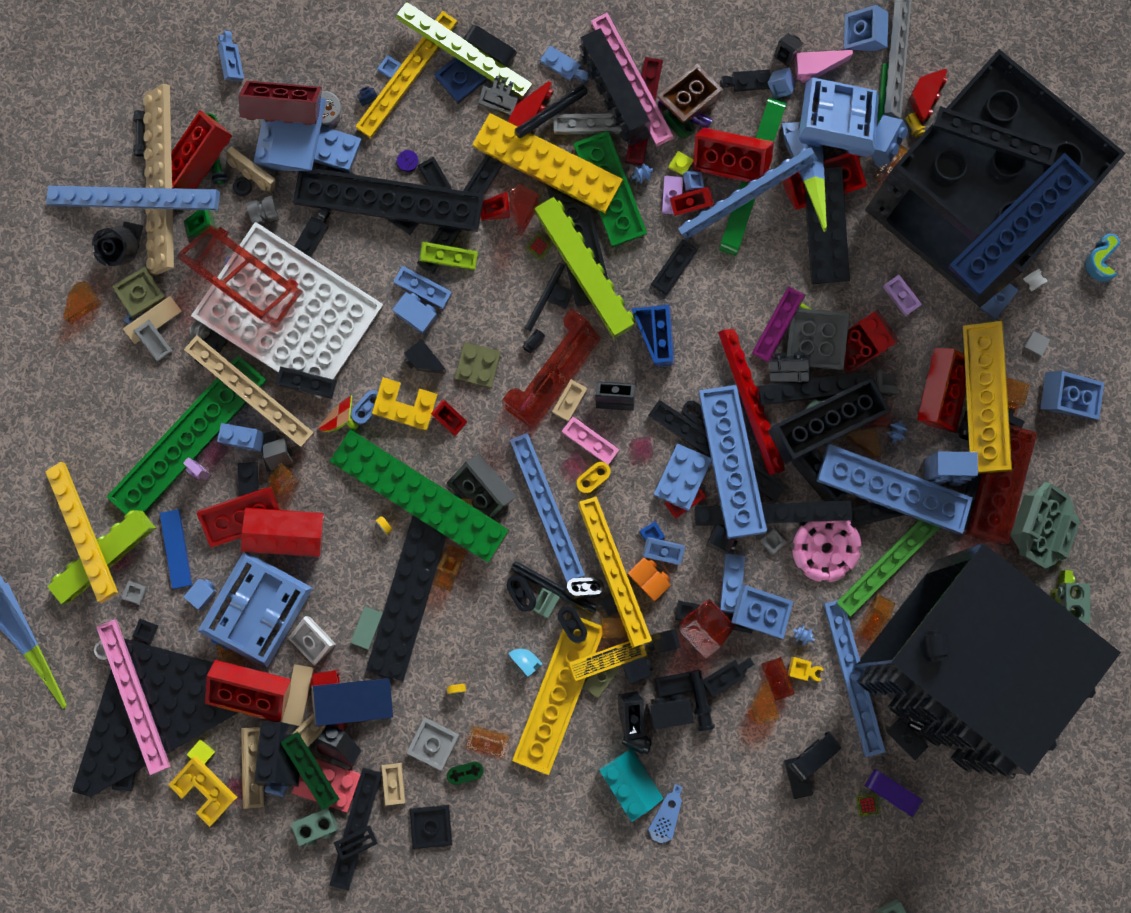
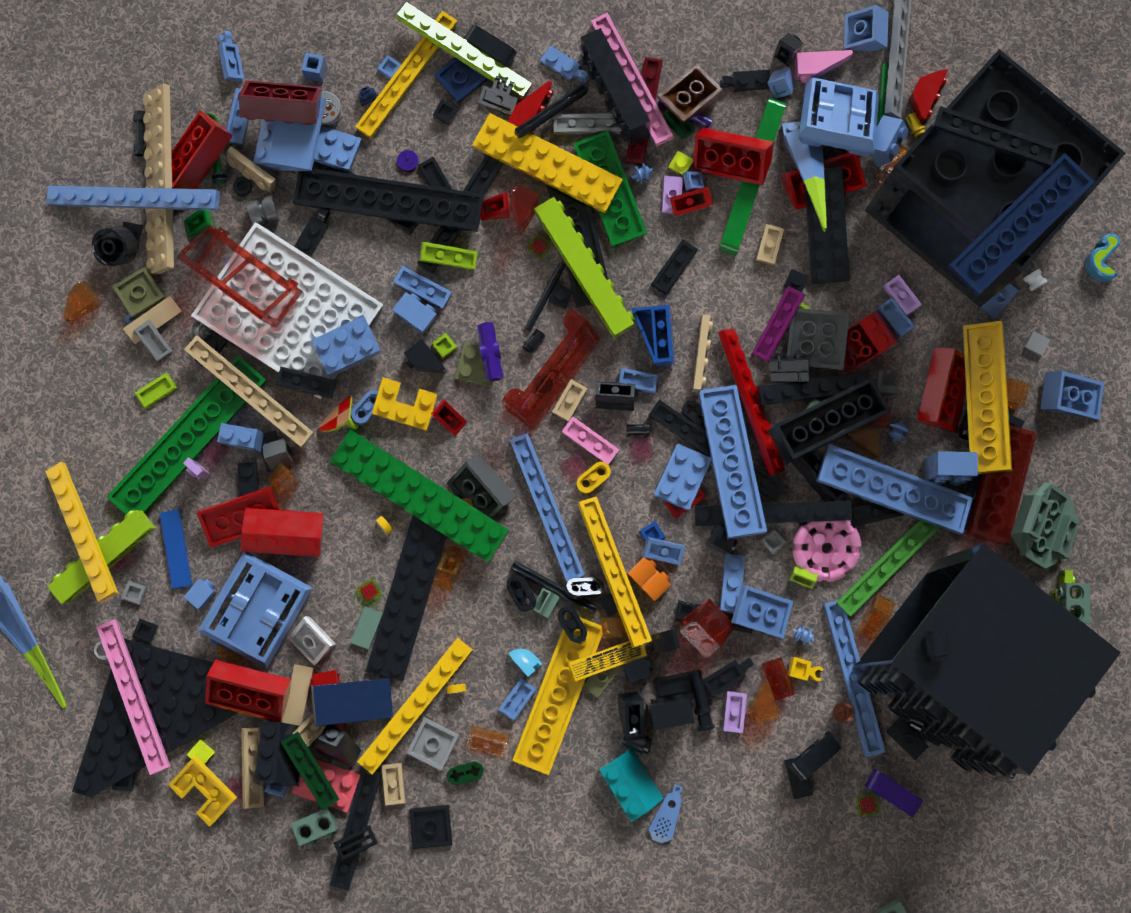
(156, 390): none -> lime tile
(236, 125): none -> medium blue plate
(314, 67): none -> medium blue brick
(346, 346): none -> medium blue brick
(369, 591): none -> tile
(414, 706): none -> yellow plate
(444, 346): none -> lime tile
(445, 112): none -> black plate
(490, 351): none -> dark purple piece
(517, 699): none -> medium blue plate
(638, 429): none -> black pin
(643, 381): none -> medium blue plate
(703, 346): none -> tan plate
(734, 712): none -> lavender plate
(751, 191): medium blue plate -> none
(770, 244): none -> tan plate
(796, 280): none -> black plate
(803, 577): none -> lime piece
(843, 712): none -> copper wheel
(896, 317): none -> medium blue plate

